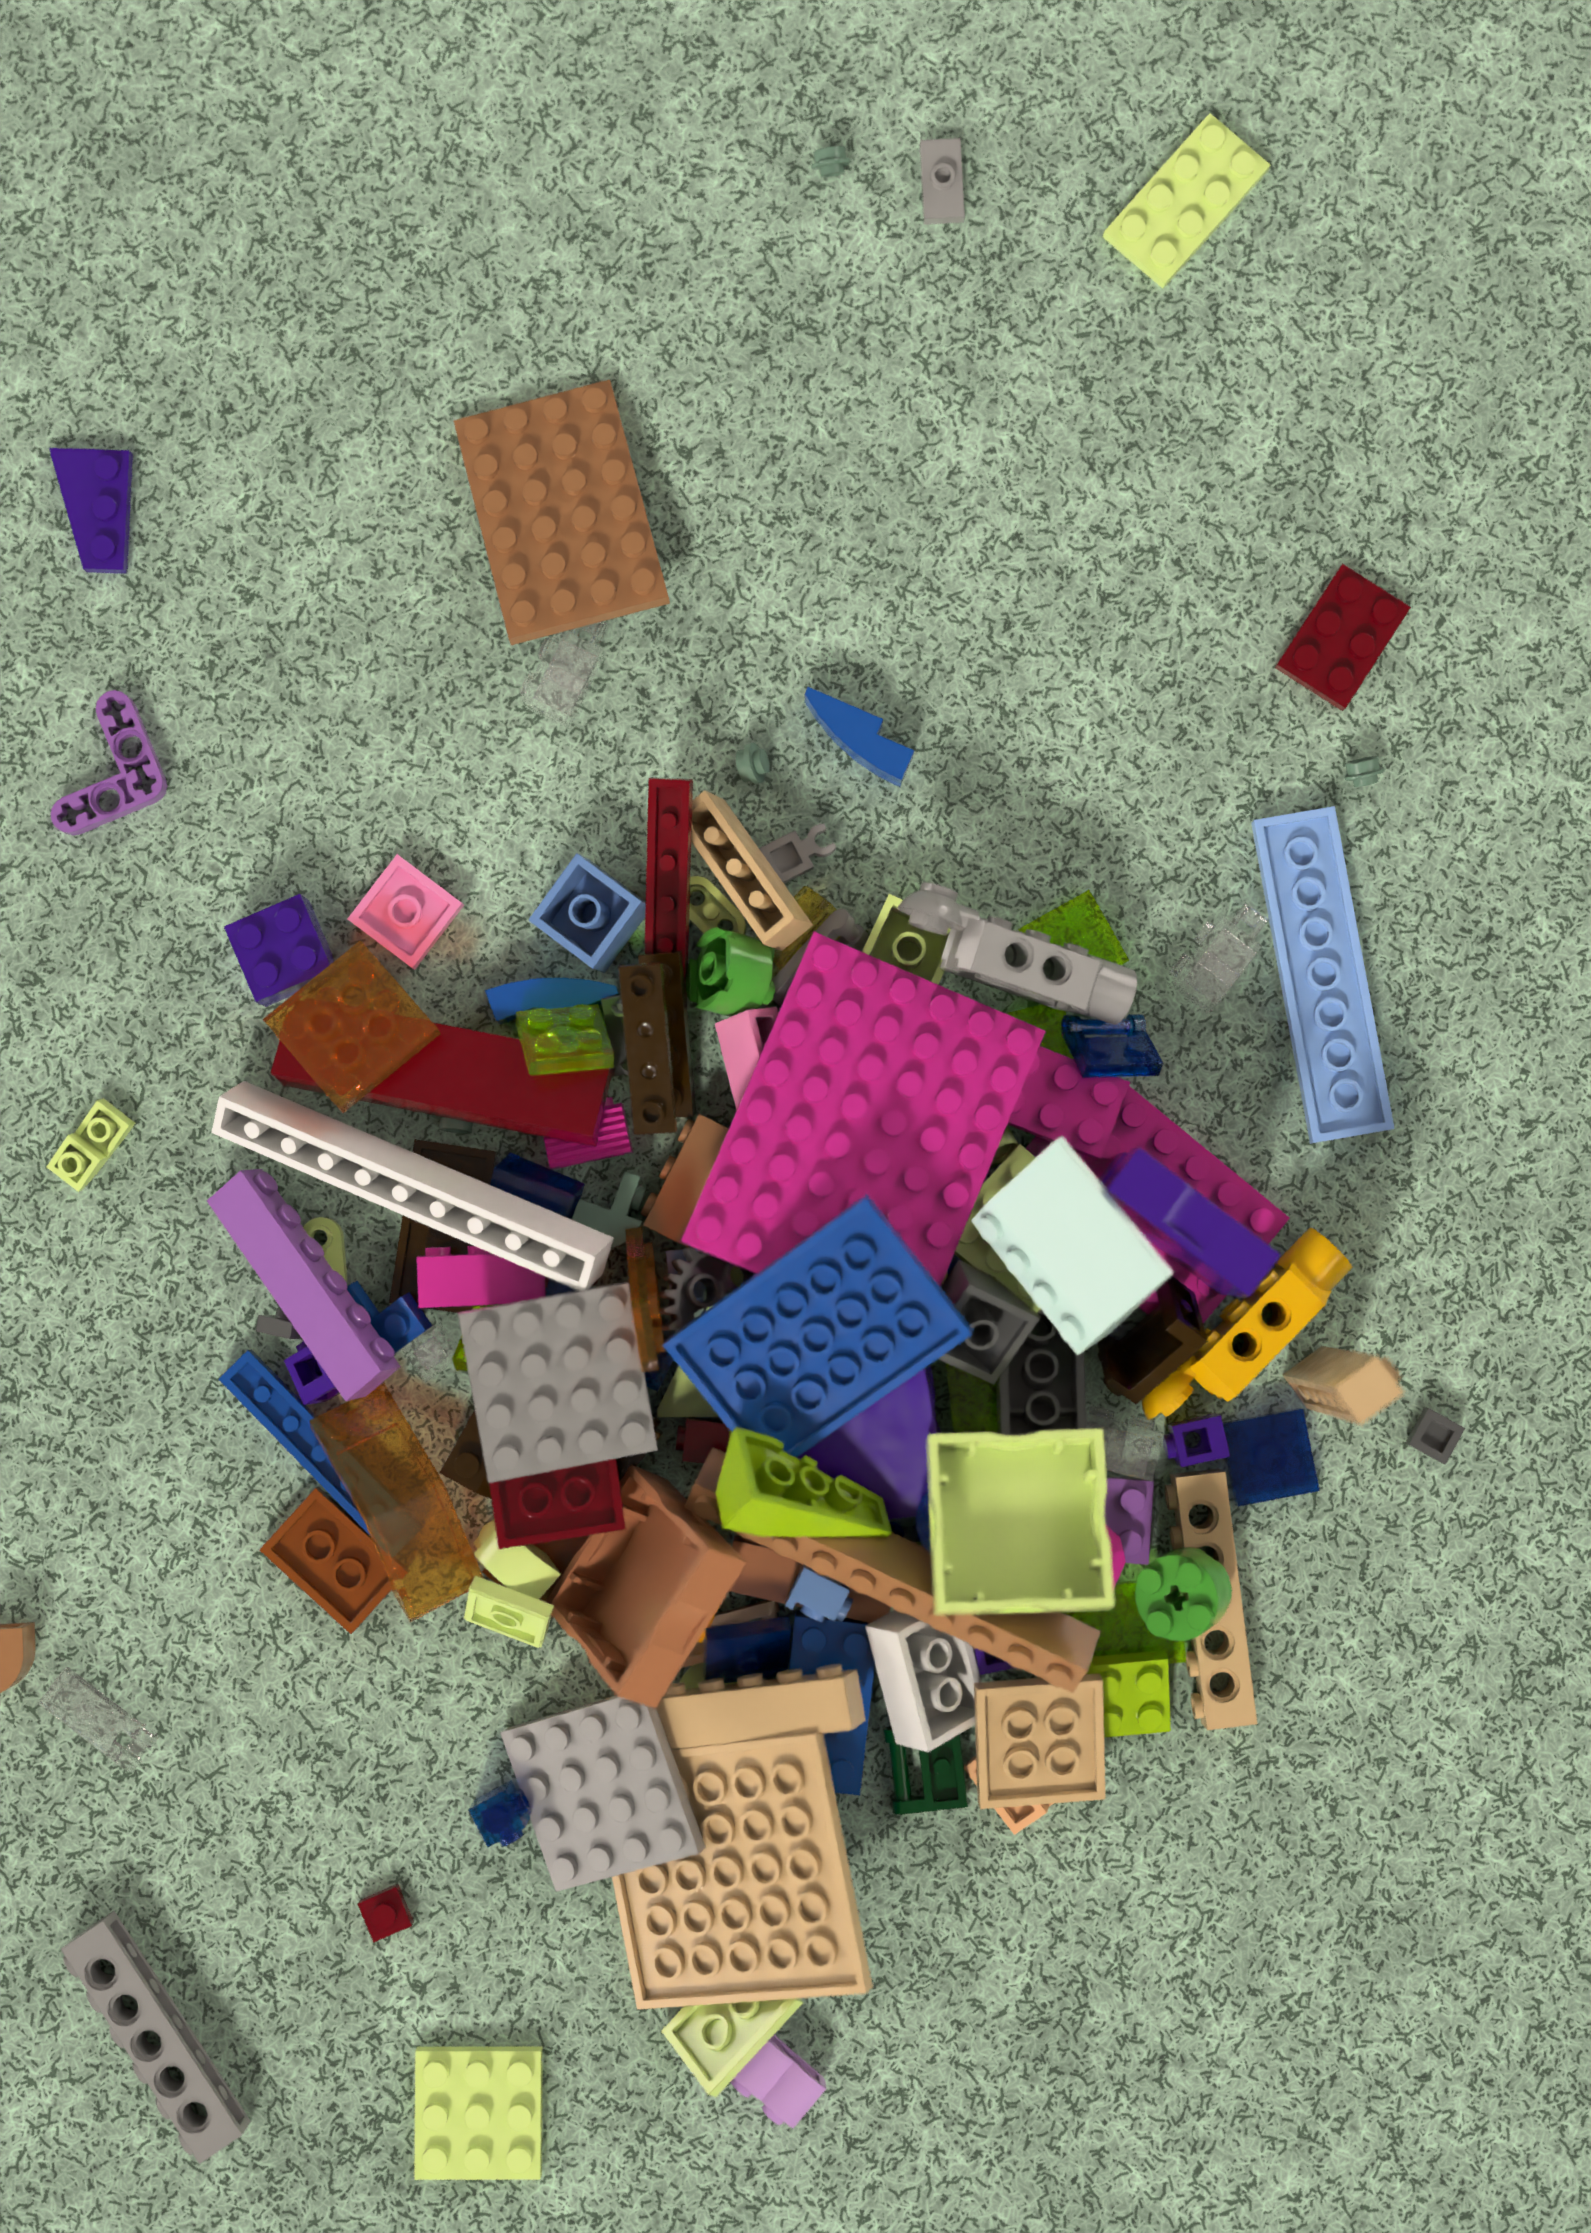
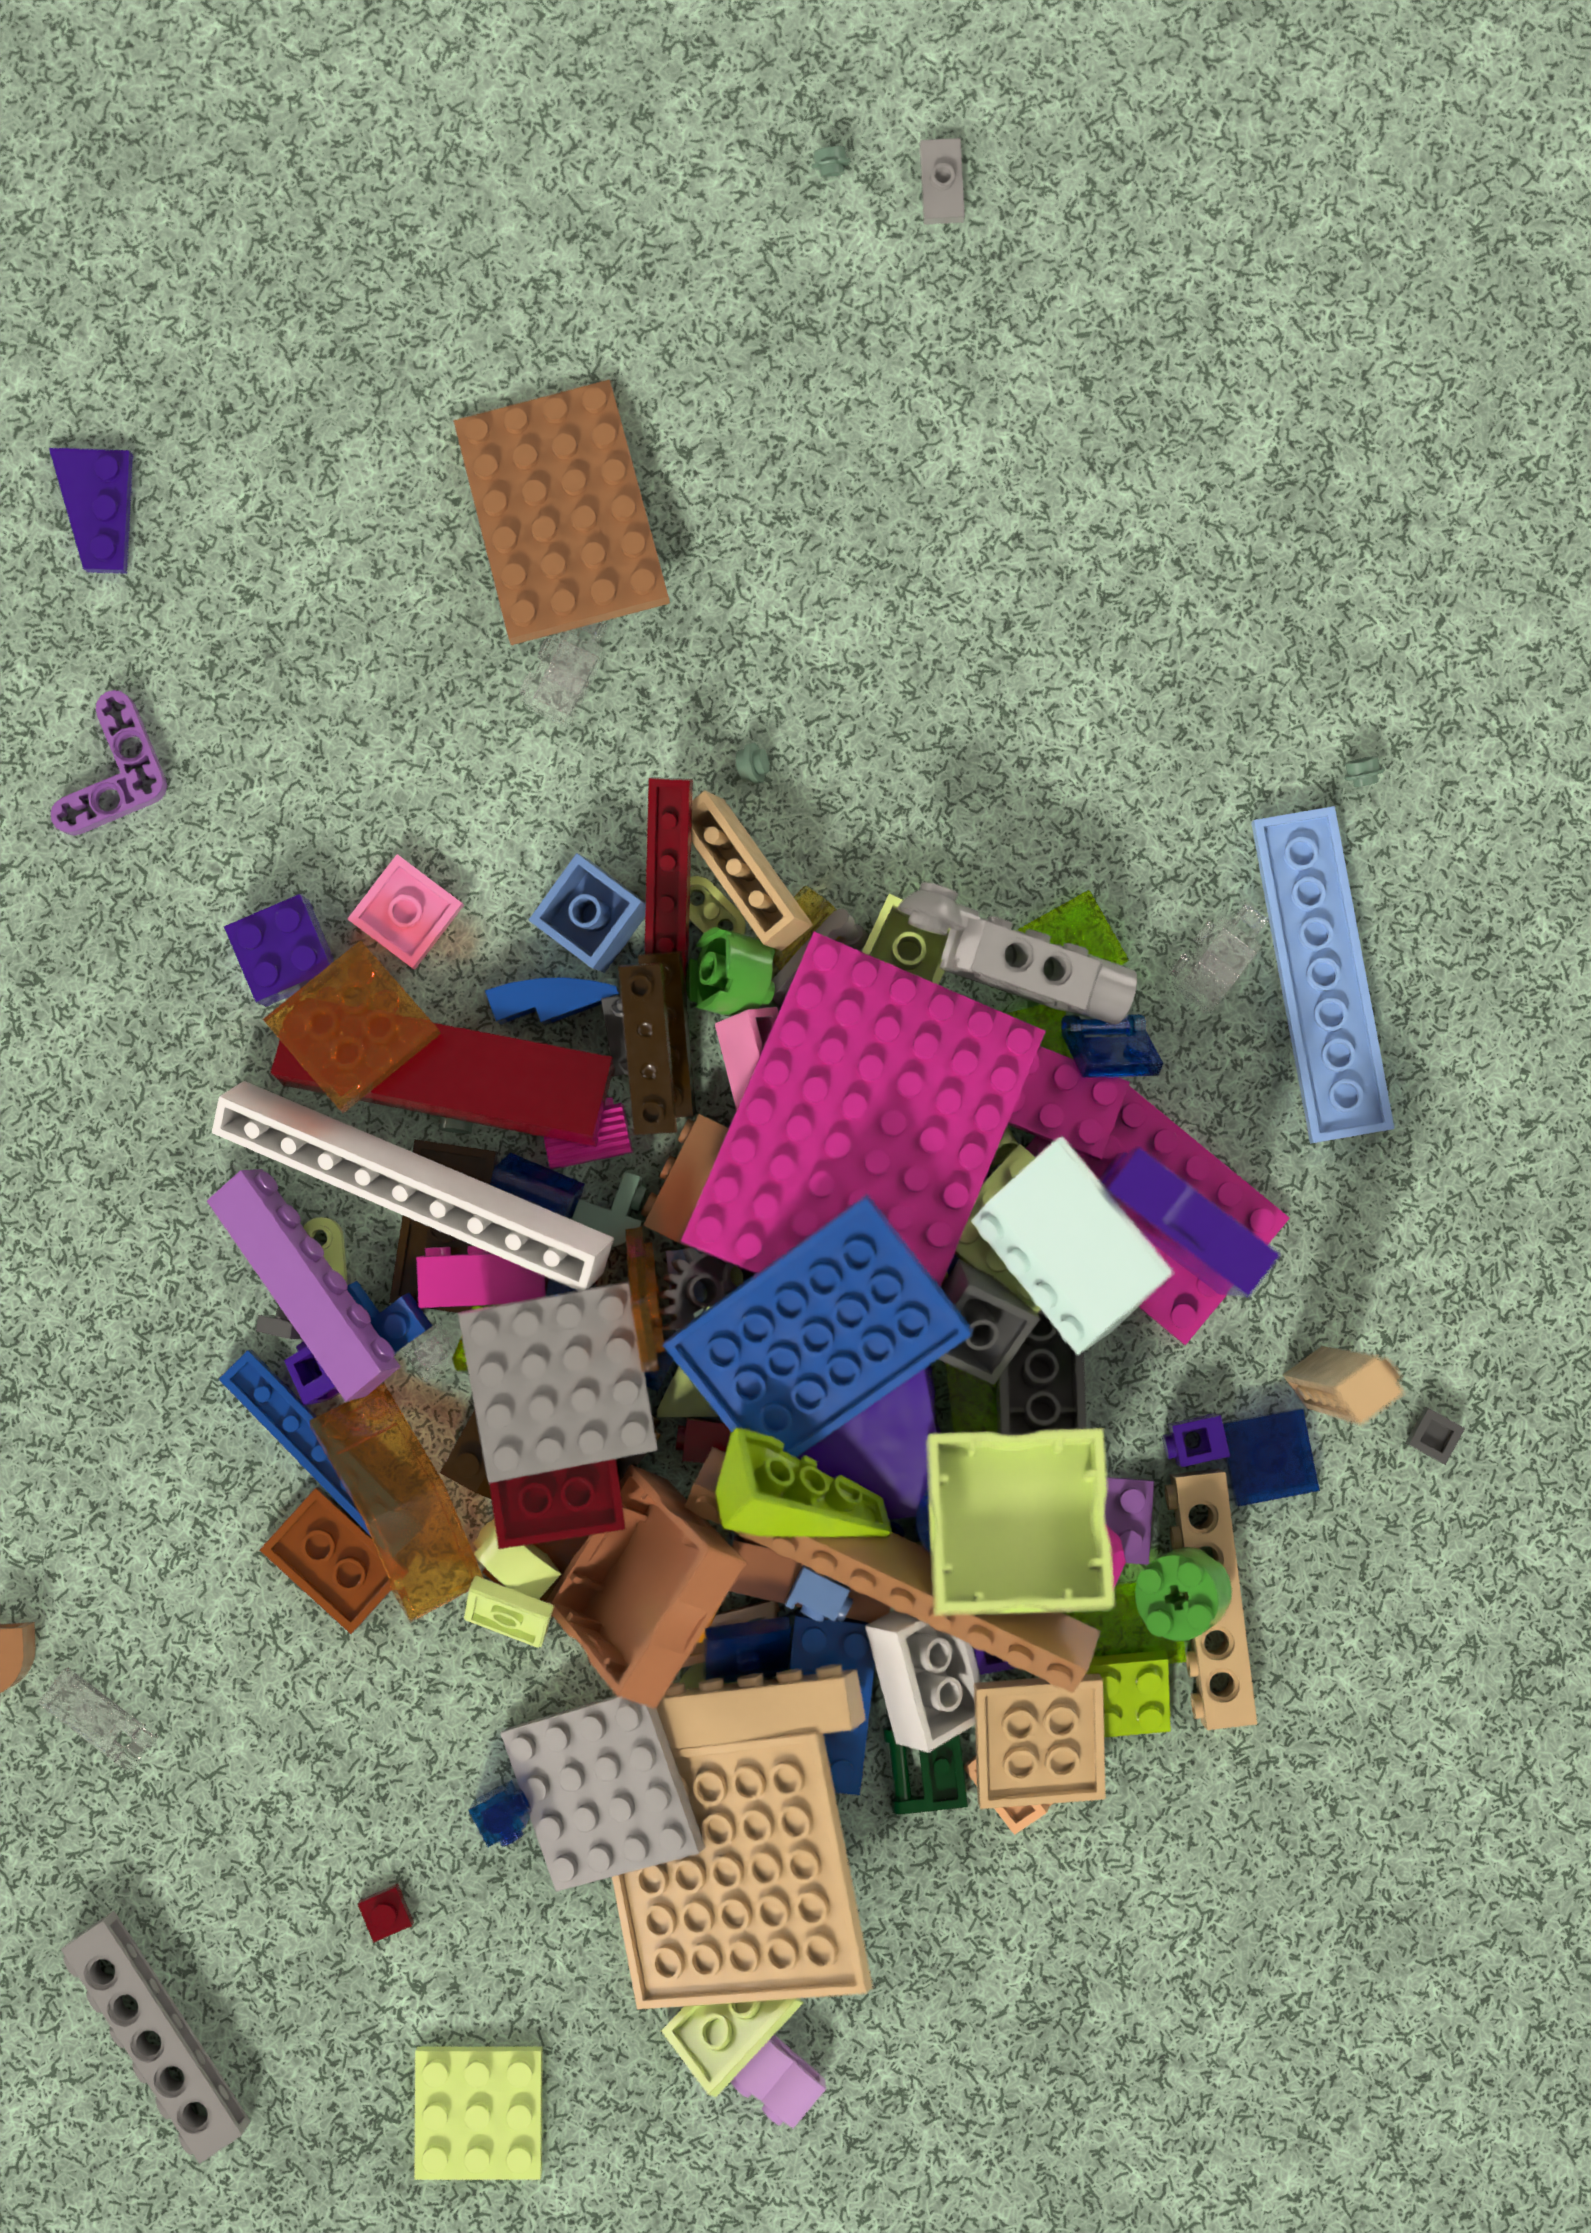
(91, 1145): yellowish green slope -> none
(564, 1039): clear neon green plate -> none
(792, 856): light grey plate -> none
(859, 736): blue slope -> none
(1129, 1446): clear brick -> none
(1154, 1345): dark brown panel -> none
(1186, 200): yellowish green plate -> none
(1294, 1291): yellow brick -> none
(1342, 637): dark red plate -> none

